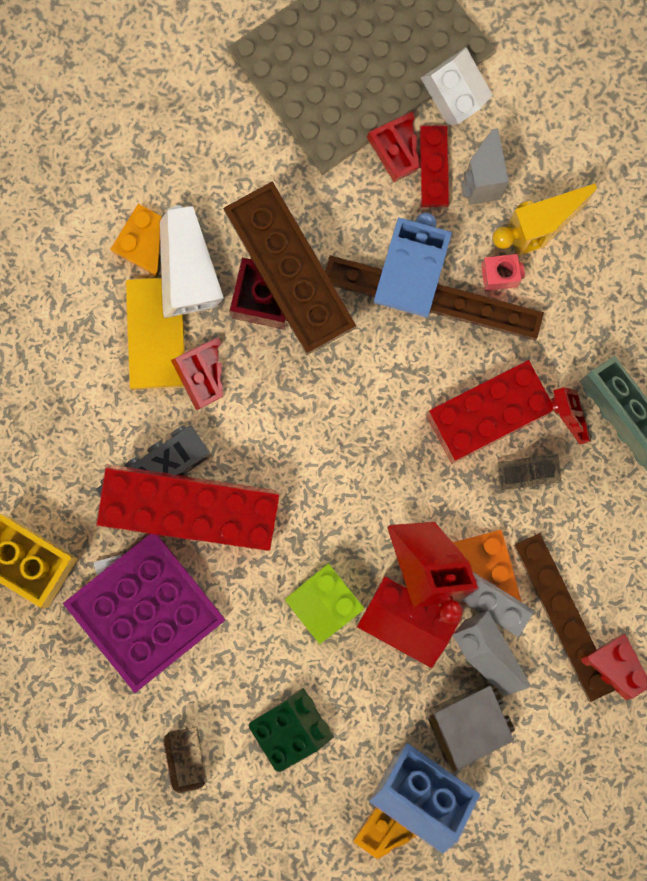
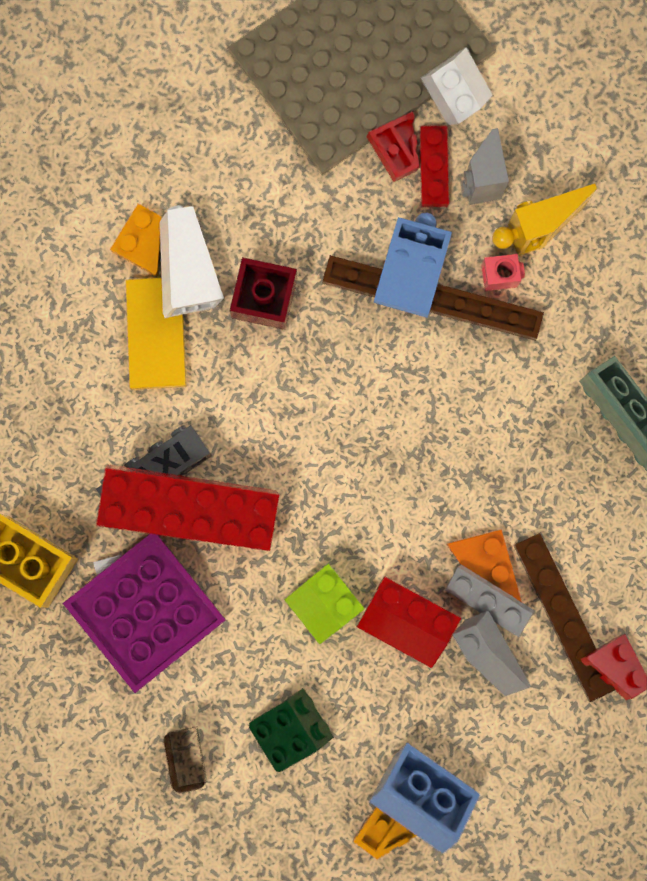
(201, 373): wing -> none
(289, 268): reddish brown plate -> none
(432, 568): red slope -> none
(470, 726): slope -> none
(490, 411): red brick -> none
(529, 472): clear smoke arch -> none
(569, 407): red wing -> none

